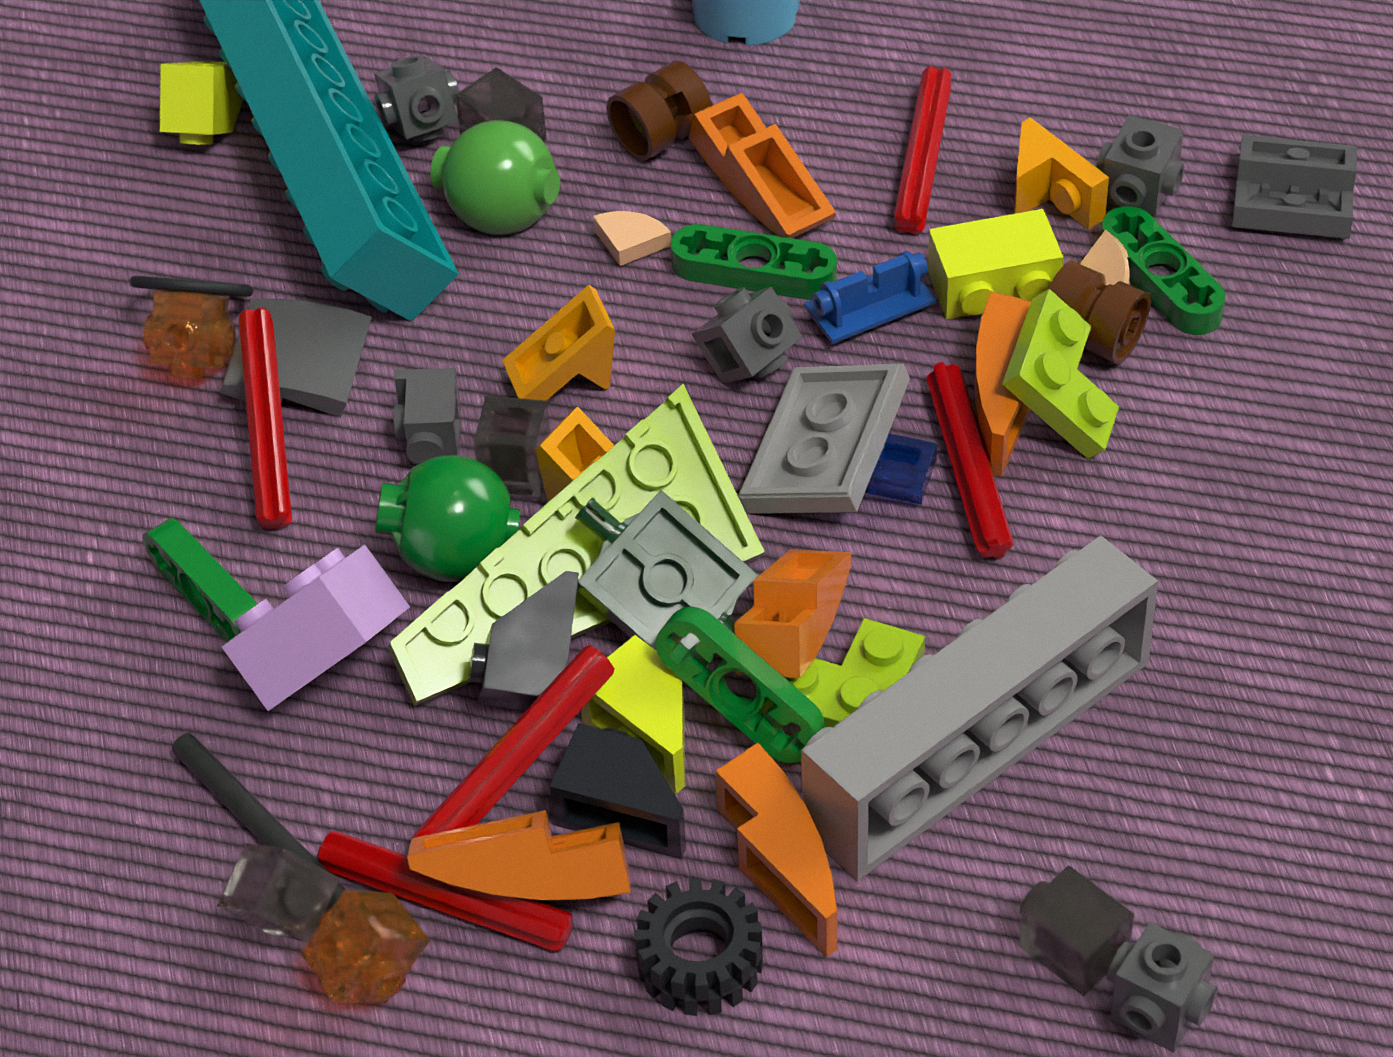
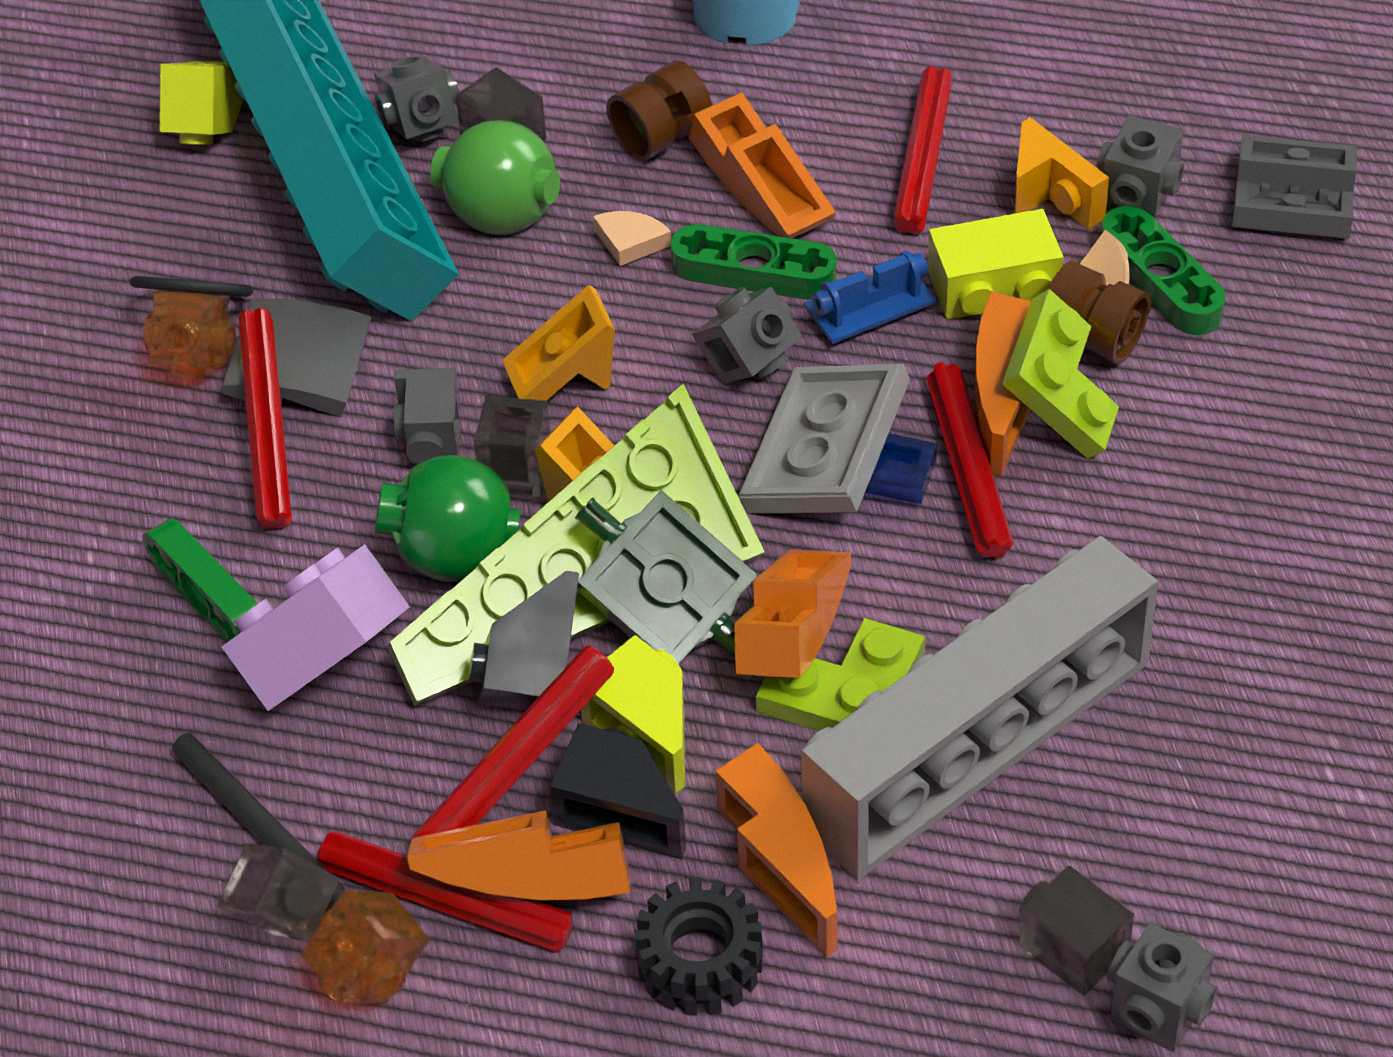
(738, 657): green beam -> none

